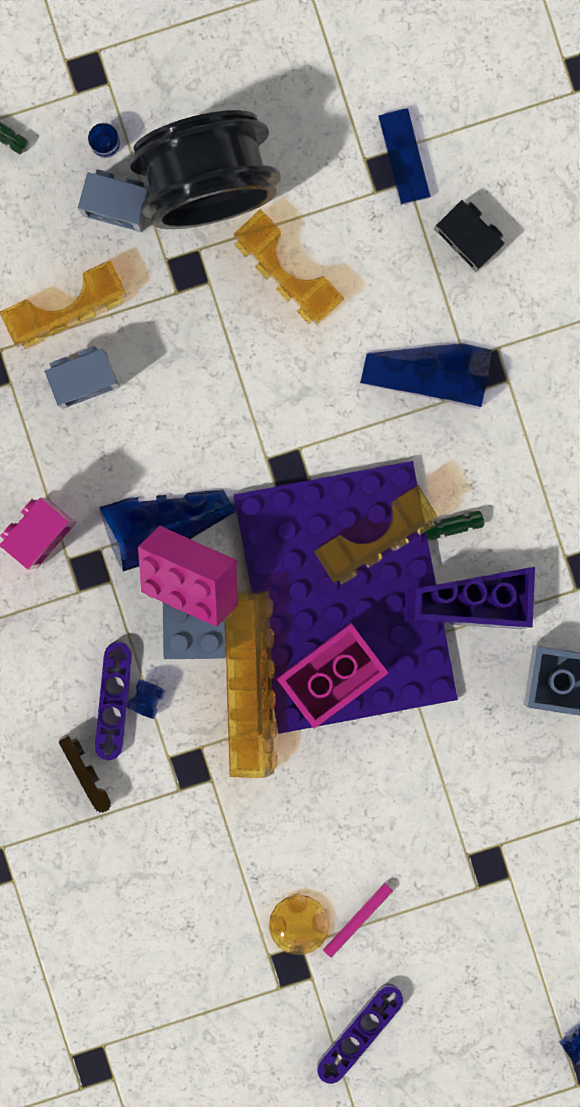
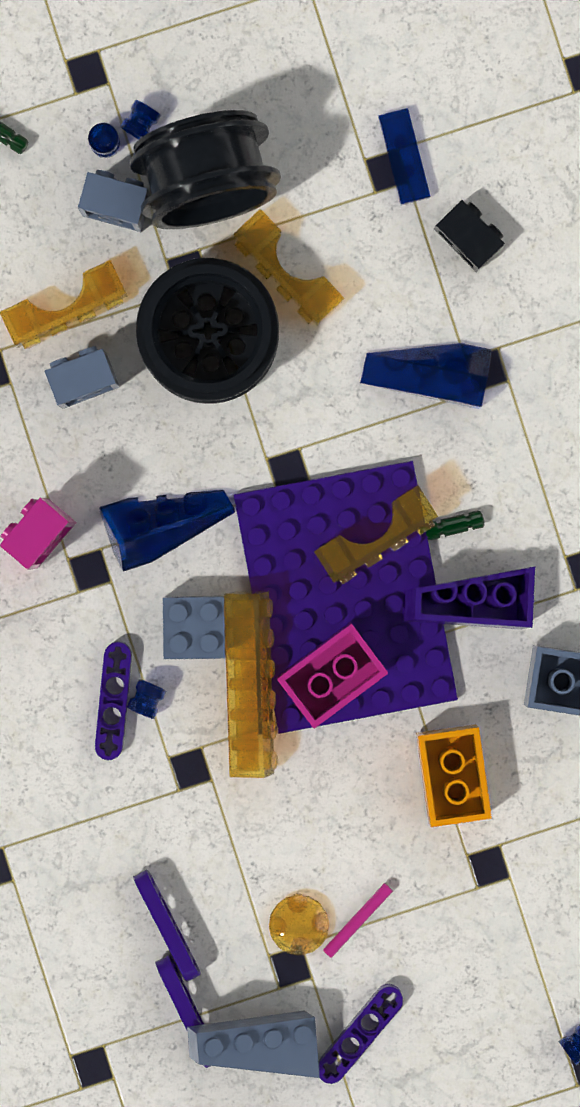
(85, 775): dark brown hinge -> none
(140, 114): none -> clear blue wheel
(167, 925): none -> dark purple beam
(178, 992): none -> dark purple beam
(188, 576): dark pink brick -> none
(209, 278): none -> black wheel
(264, 1044): none -> sand blue wedge
(453, 775): none -> light orange brick

